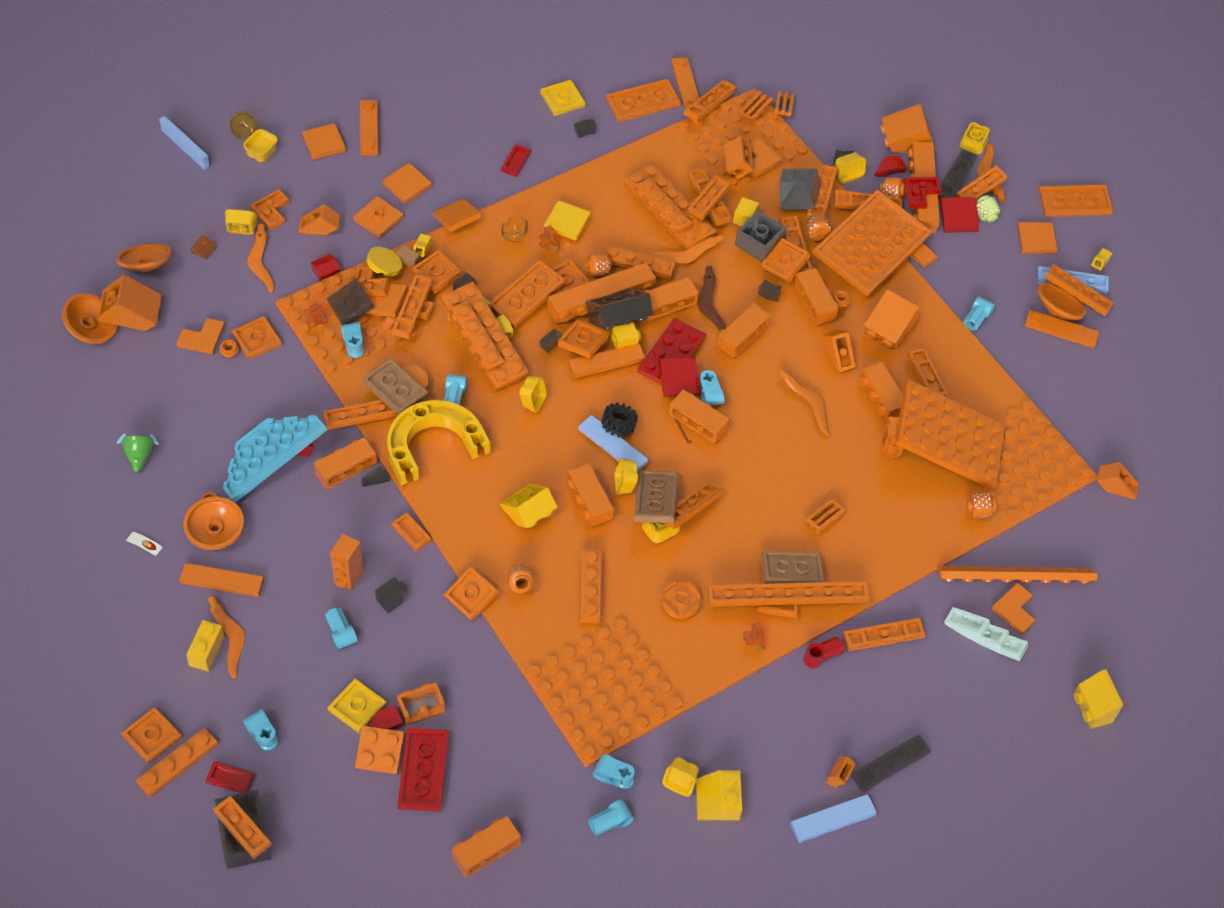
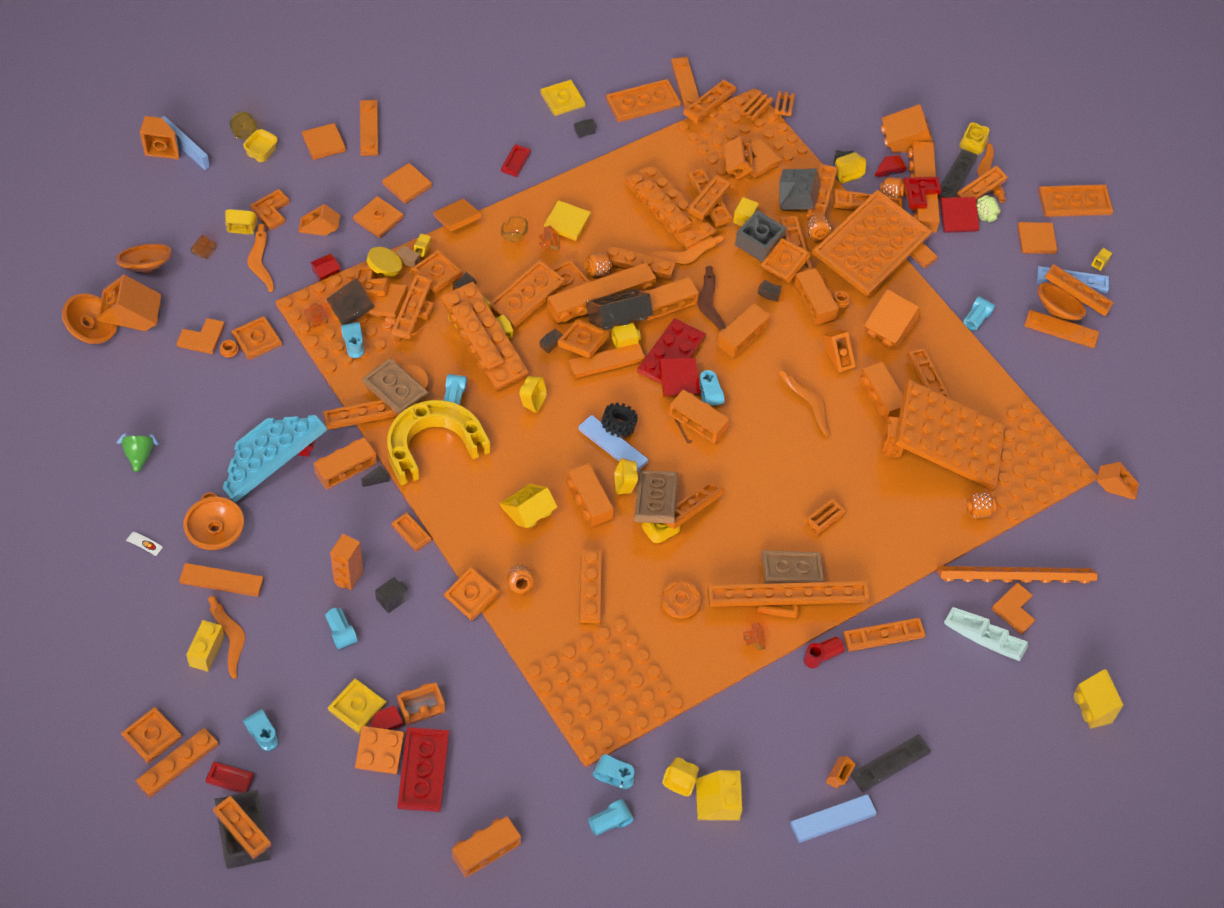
(158, 138): none -> orange slope

